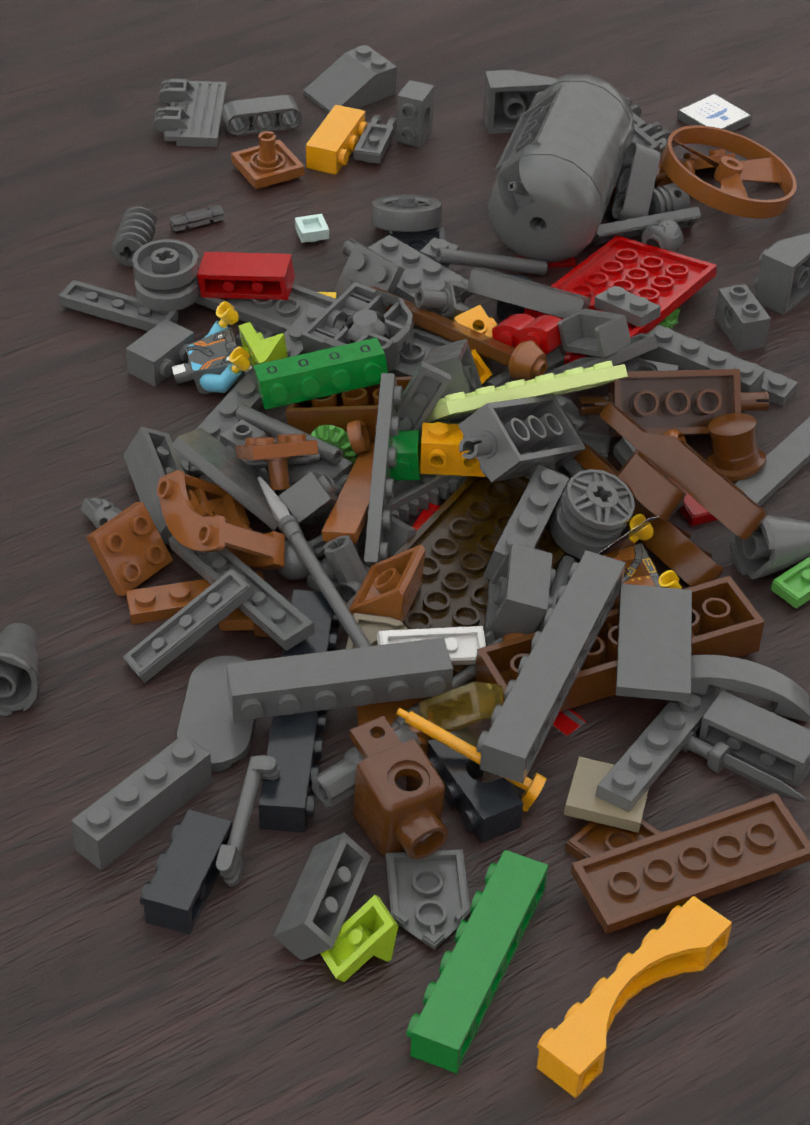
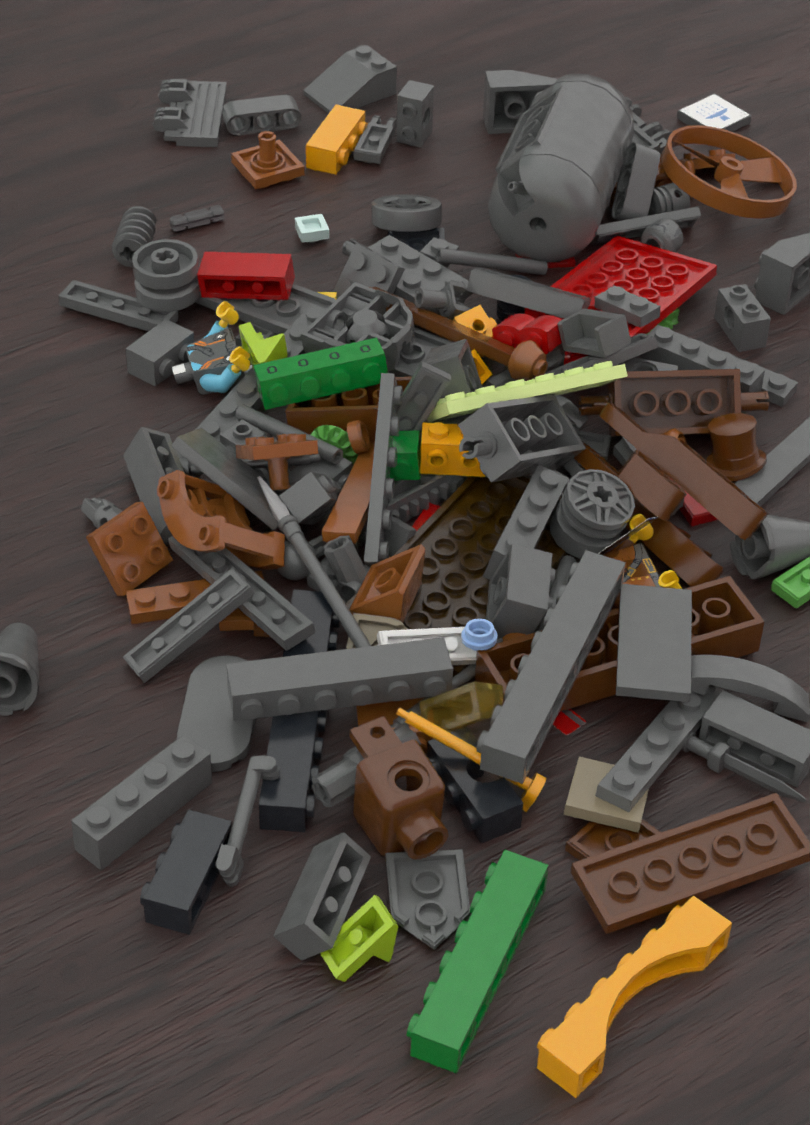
(479, 635): none -> light blue plate

